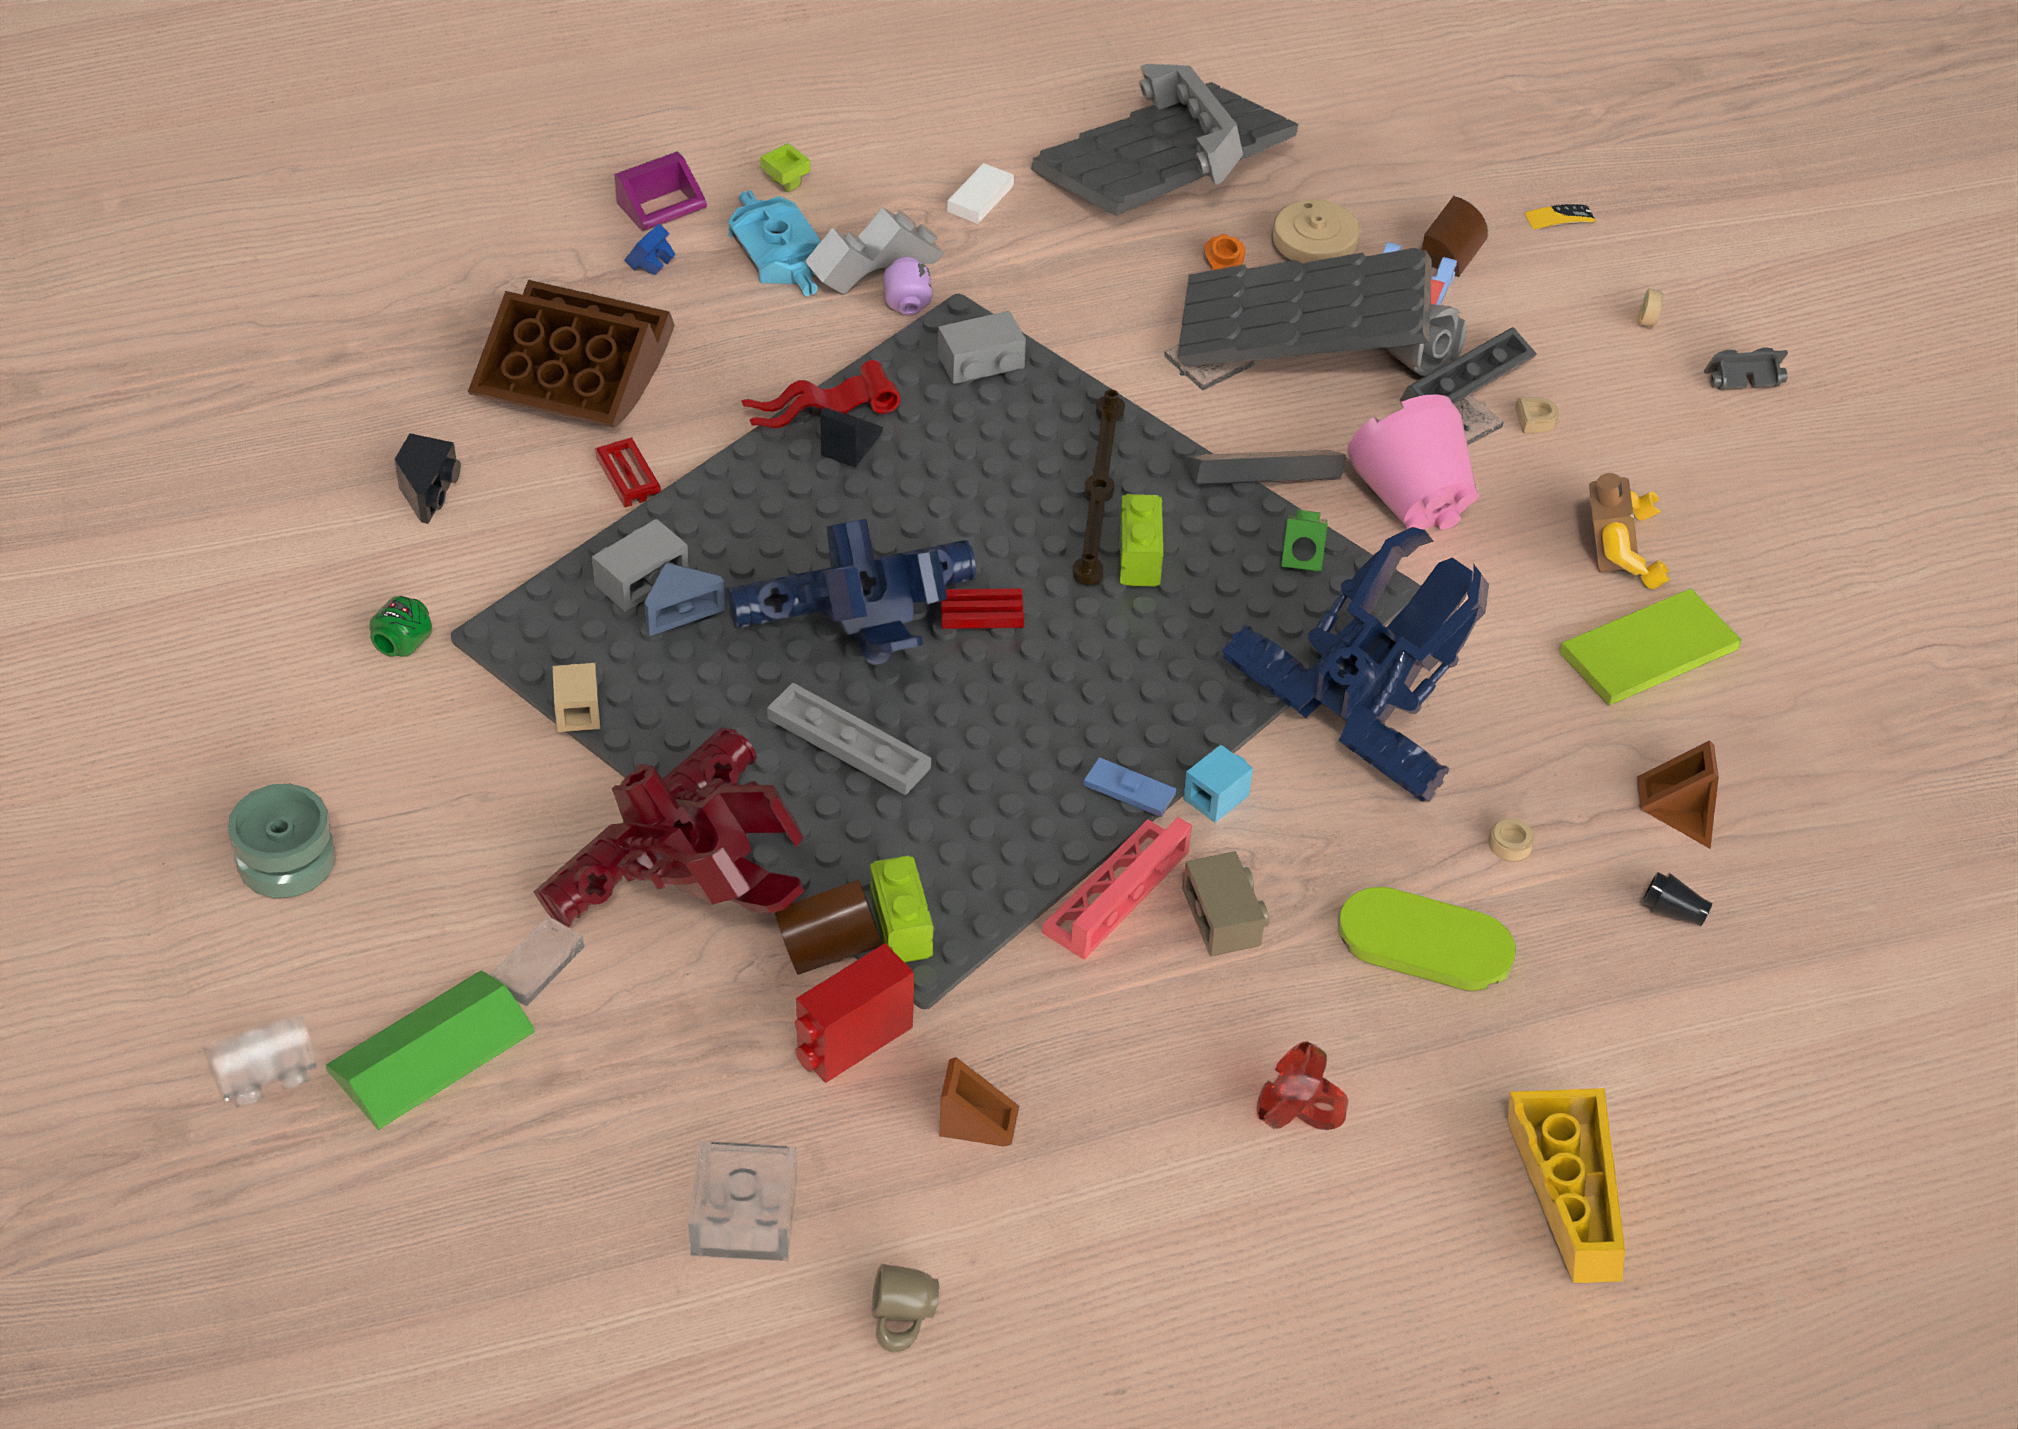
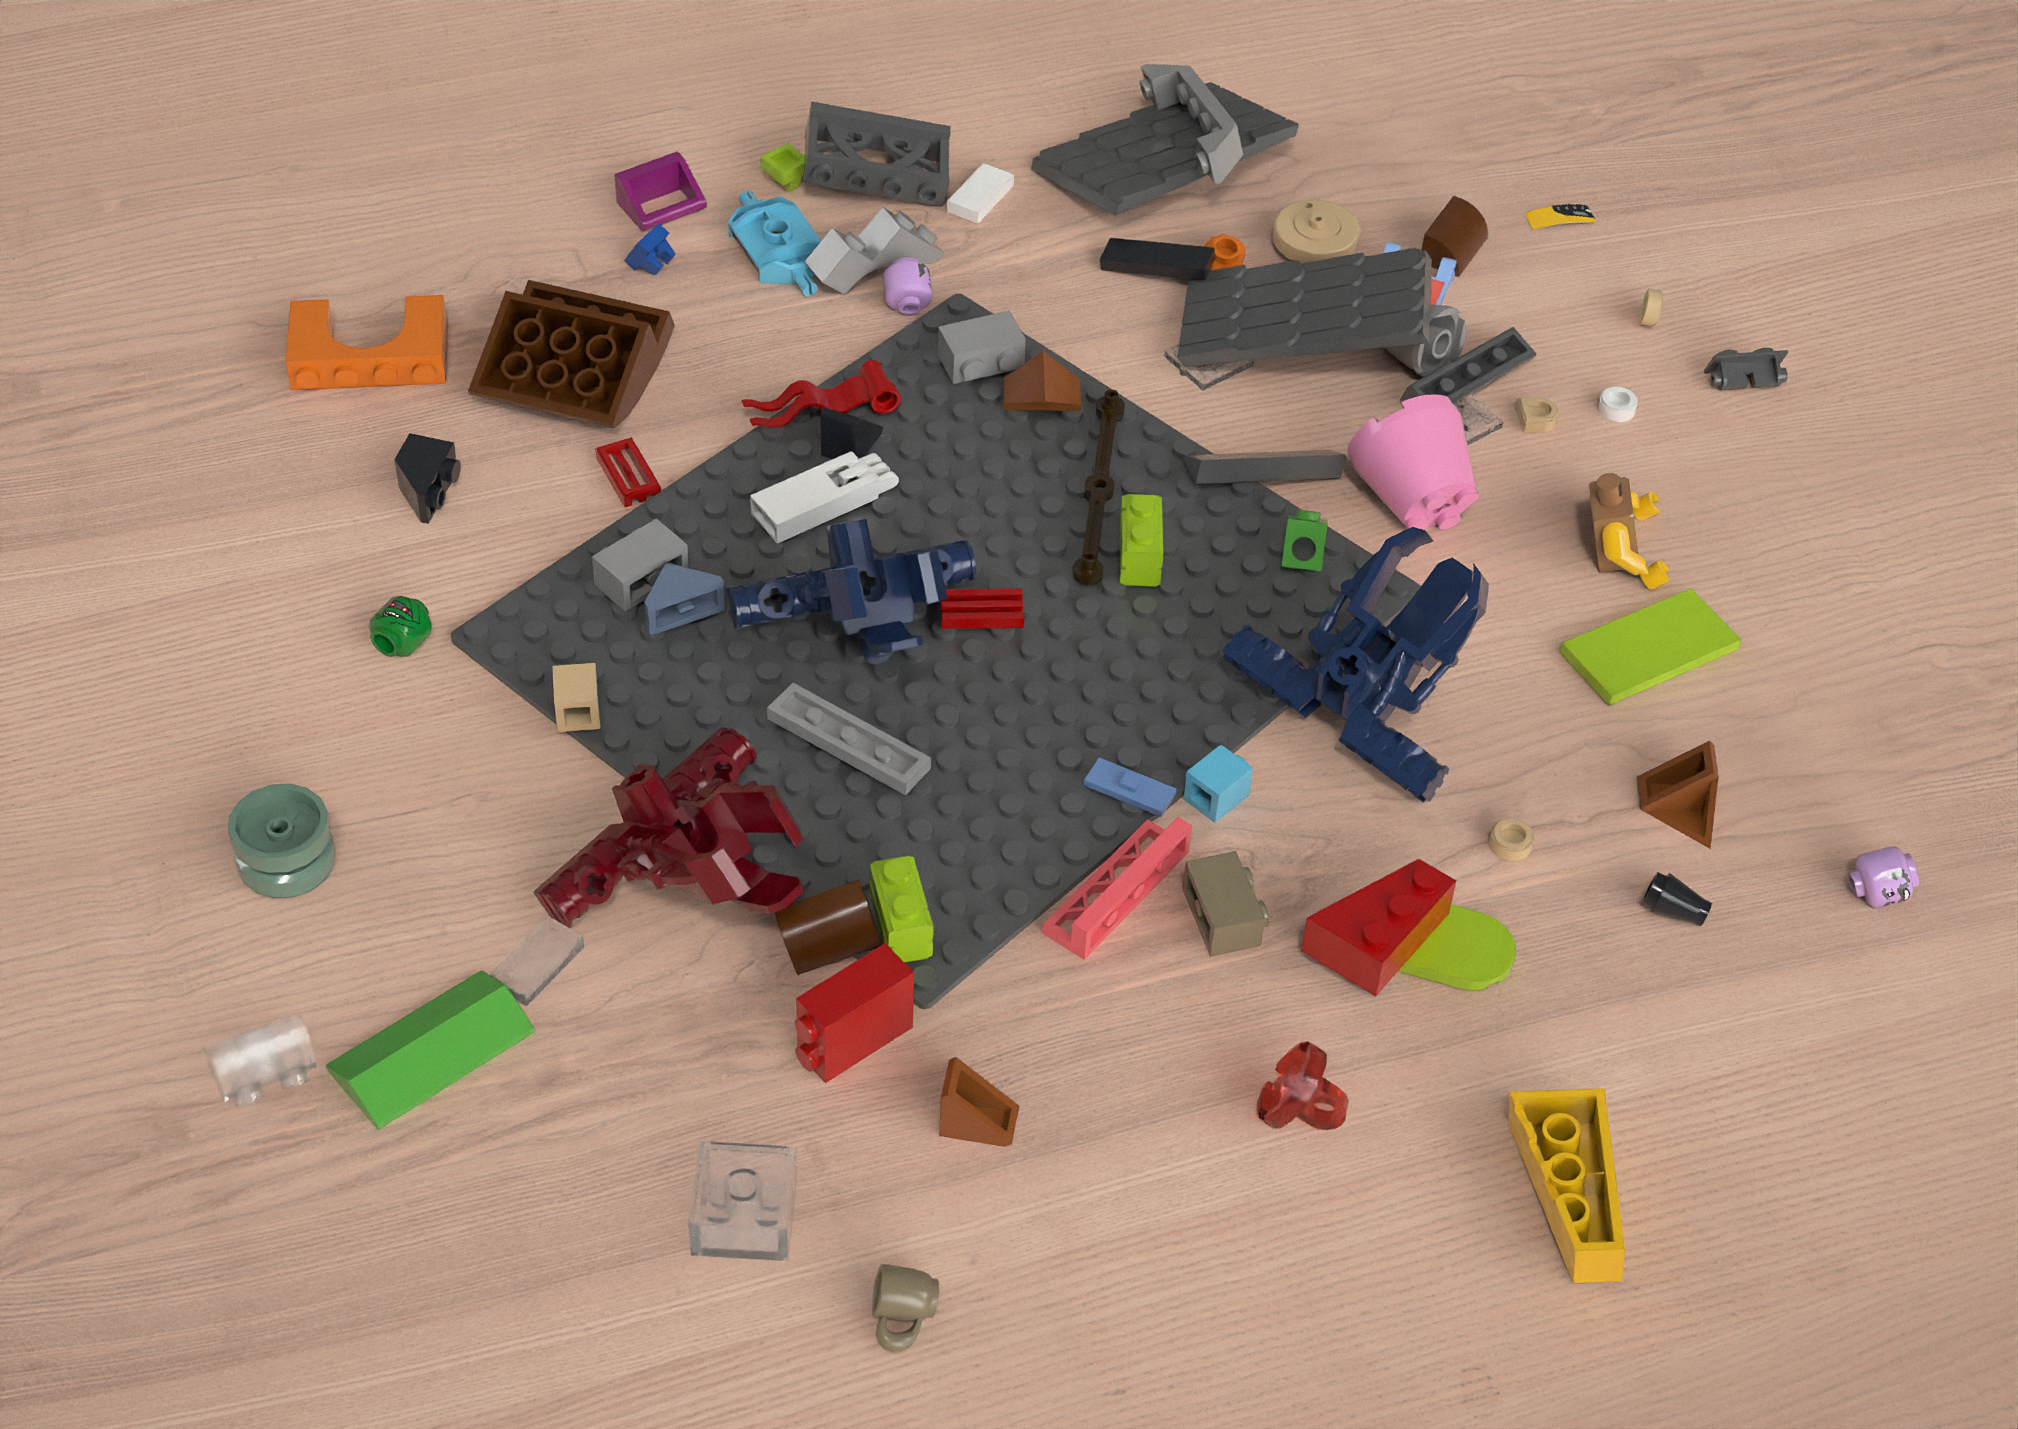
(410, 358): none -> orange arch
(821, 494): none -> white hinge
(854, 130): none -> dark grey fence
(1042, 386): none -> dark orange slope
(1157, 258): none -> black tile
(1381, 925): none -> red wedge
(1617, 404): none -> white tile
(1884, 877): none -> lavender head

